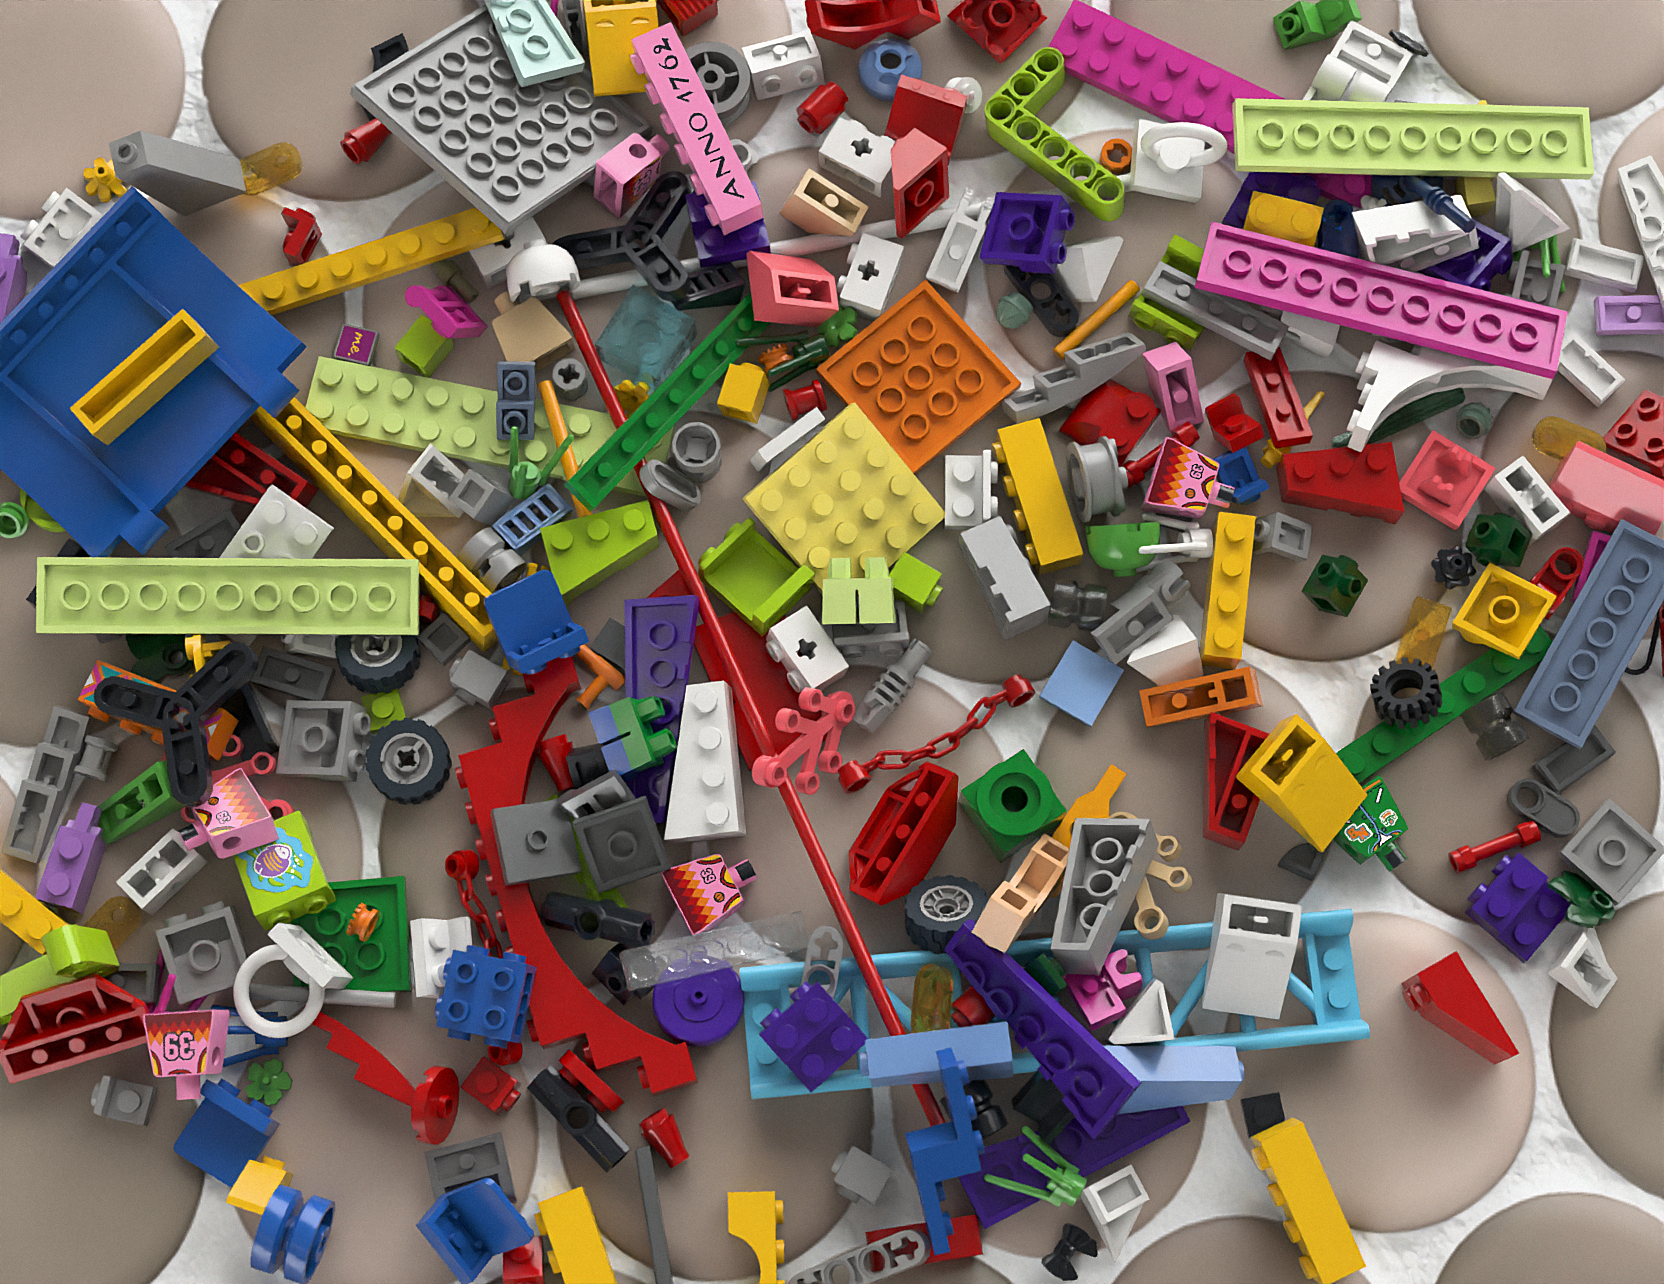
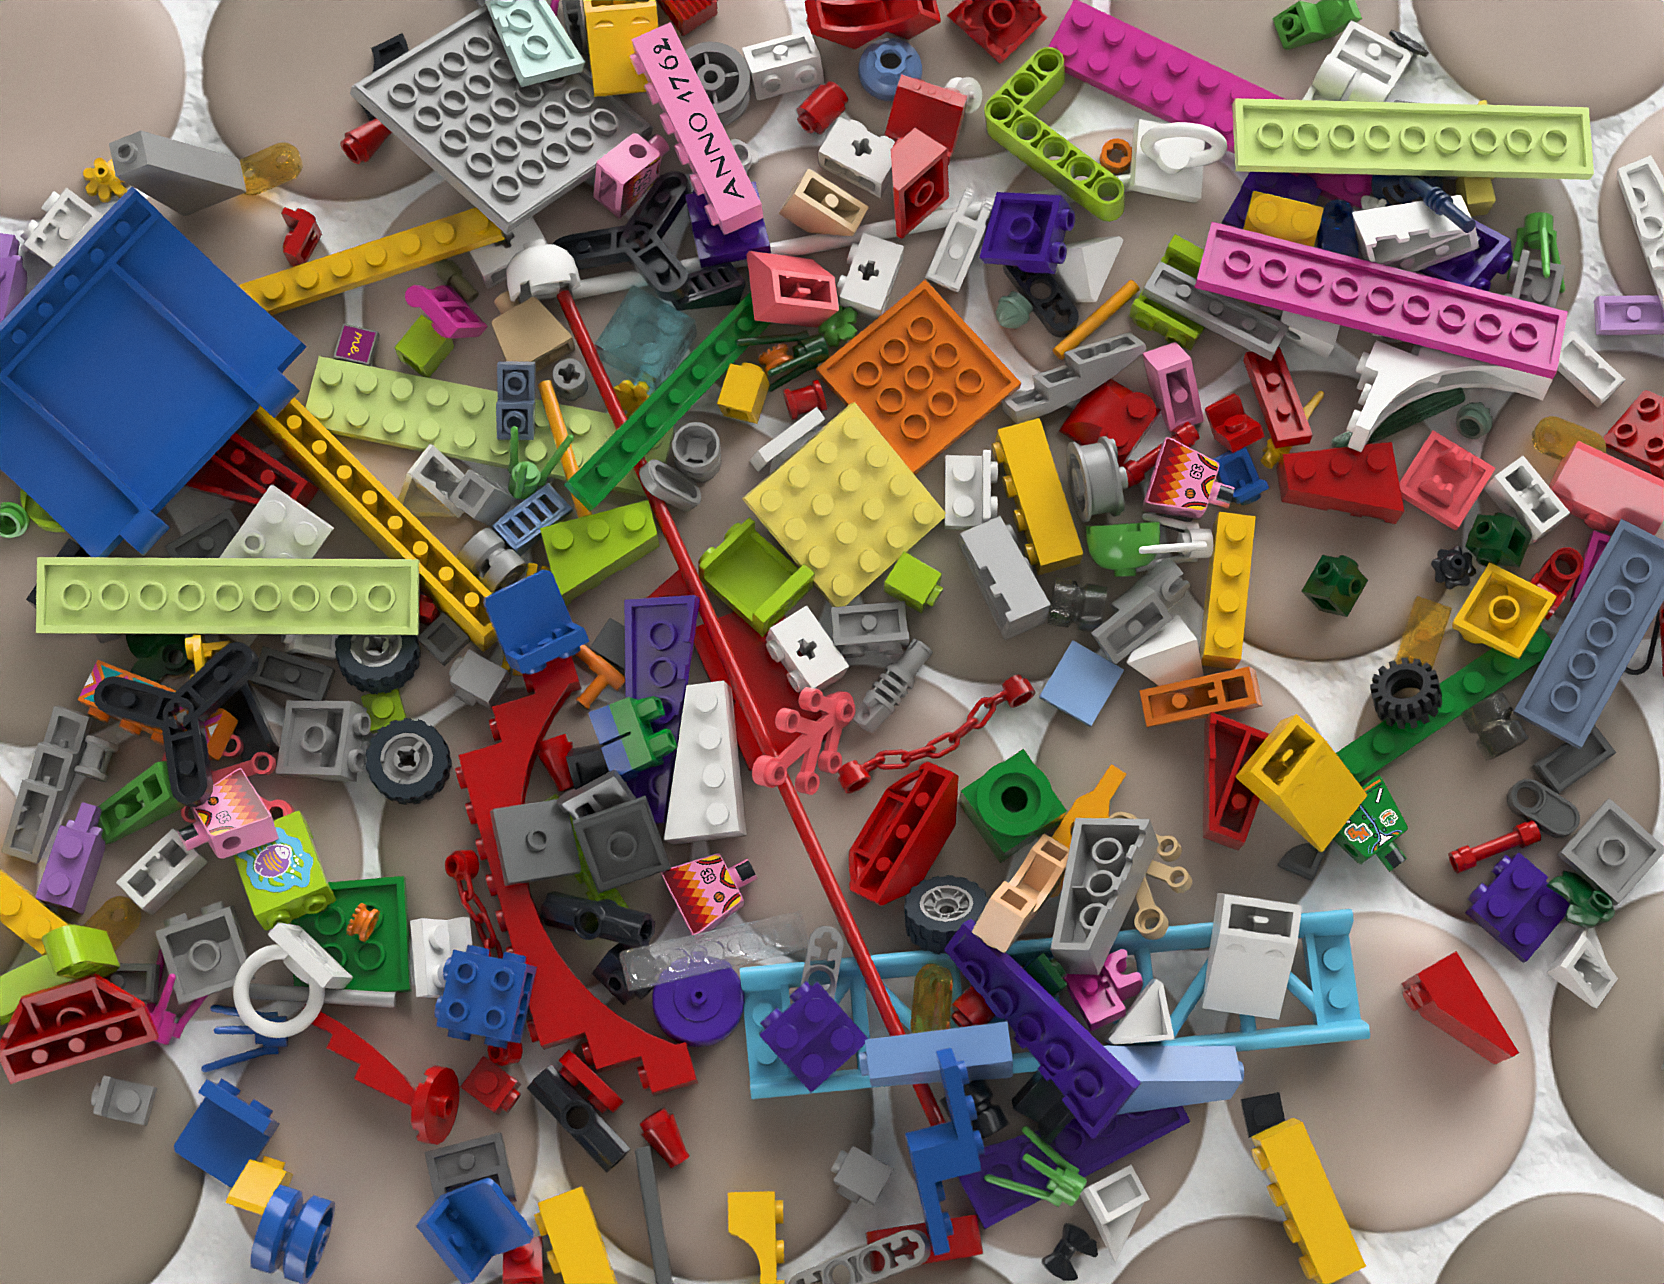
(144, 377): yellow brick -> none
(187, 1046): torso -> none
(268, 1081): bright green plant -> none
(875, 593): yellowish green hips -> none
(1282, 536): light grey bracket -> none
(1523, 214): white slope -> none
(1603, 265): white tile -> none

